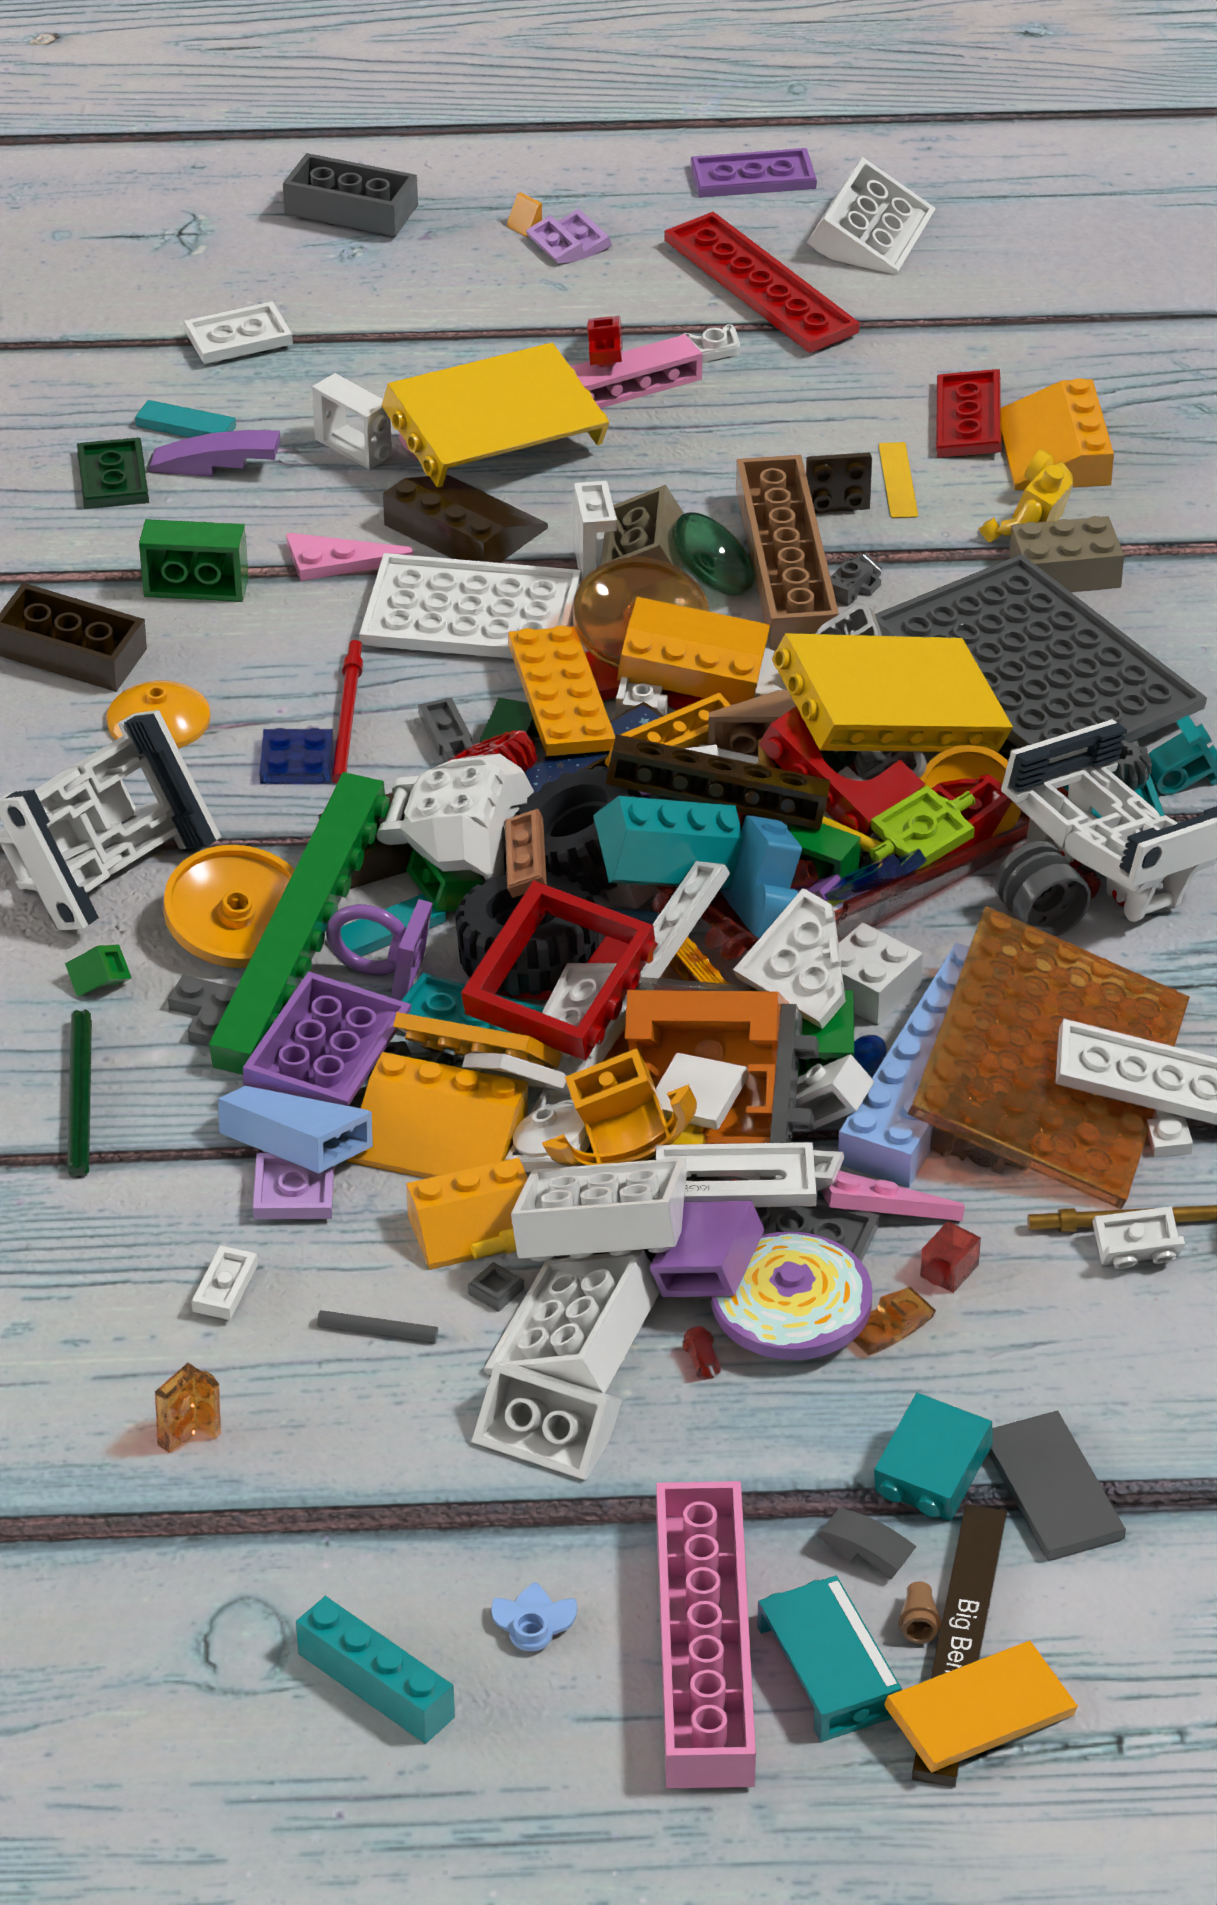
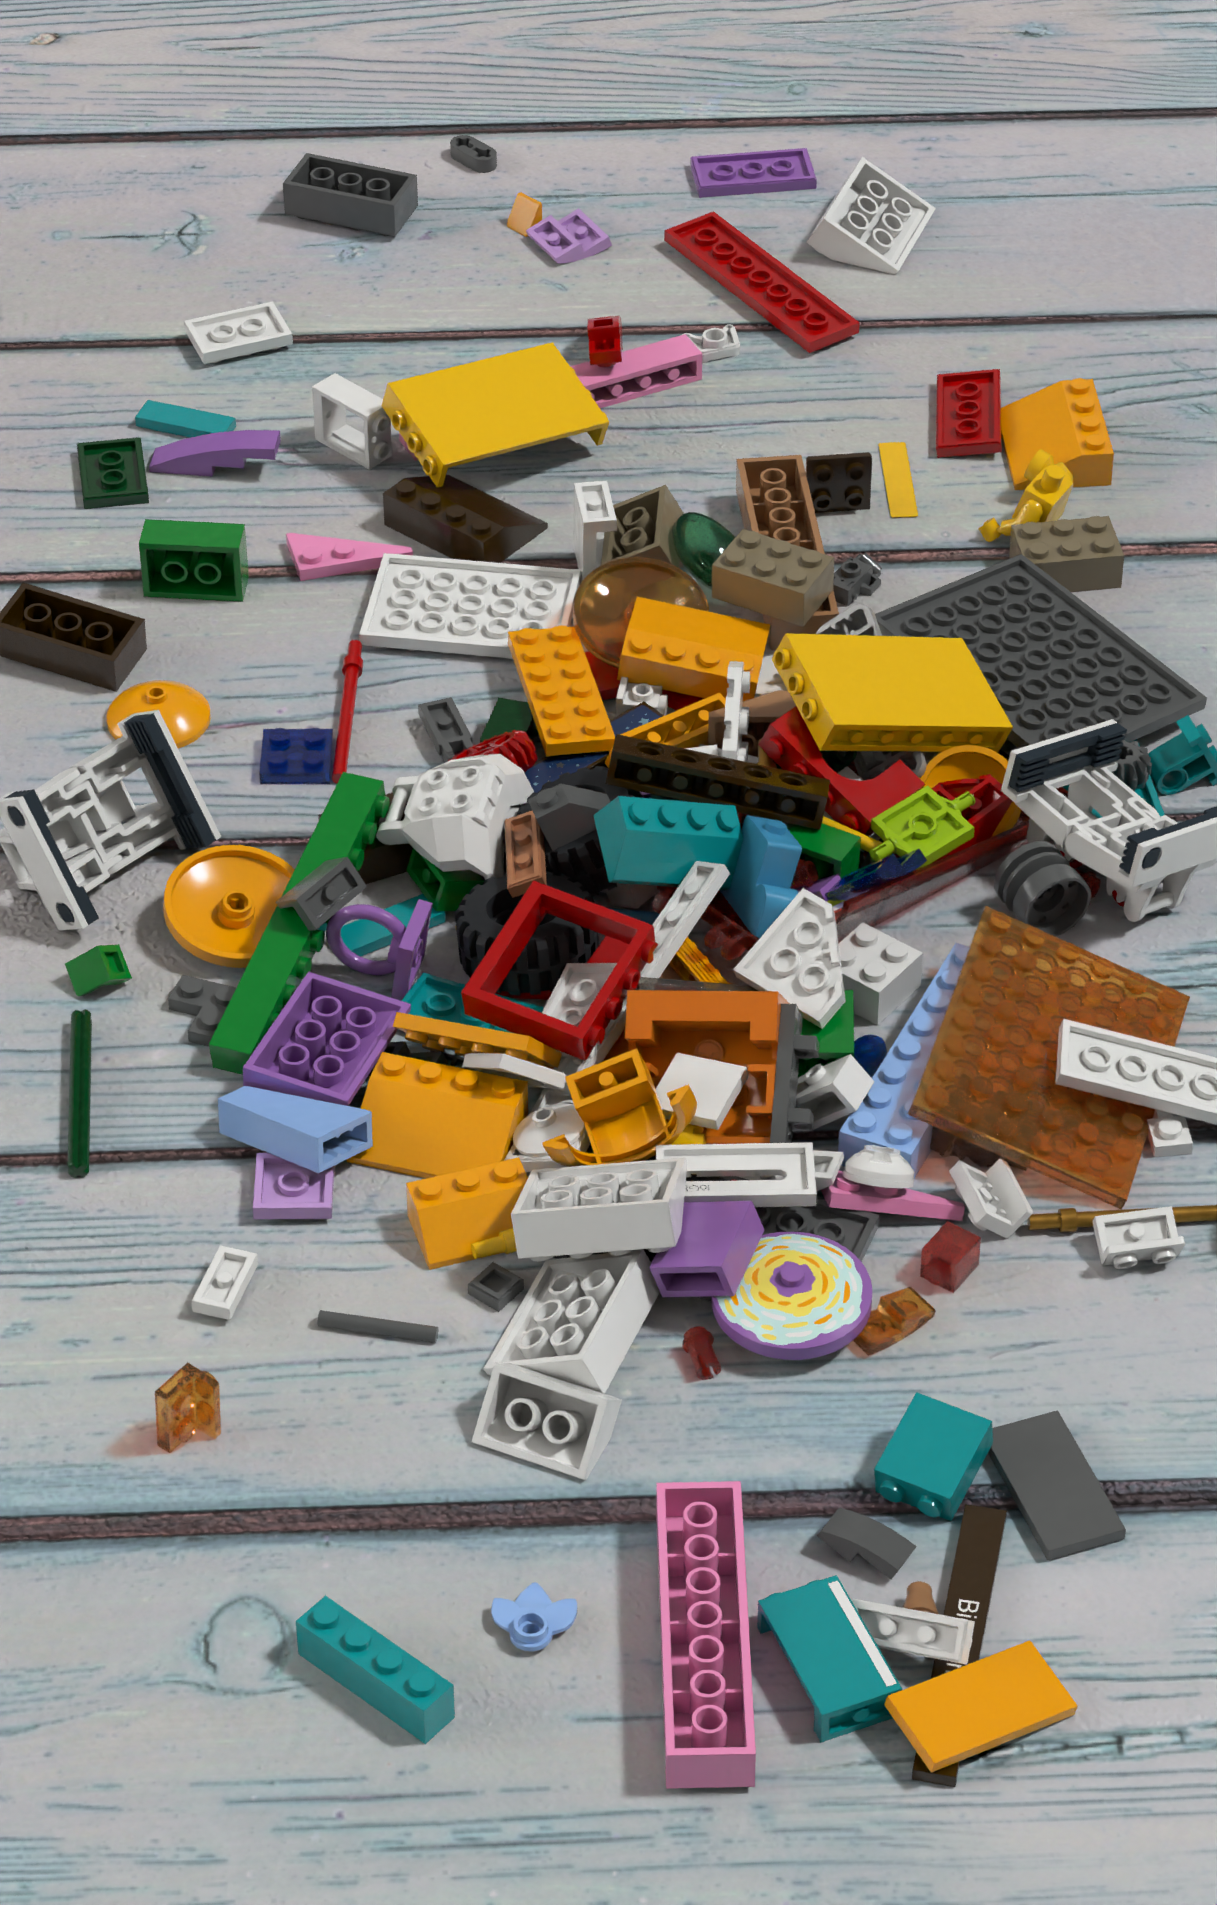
(324, 892): none -> dark grey panel
(473, 154): none -> dark grey beam
(566, 812): none -> dark grey slope
(736, 715): none -> white plate
(772, 577): none -> dark tan brick
(879, 1168): none -> white piece
(917, 1631): none -> white tile
(992, 1197): none -> white bracket

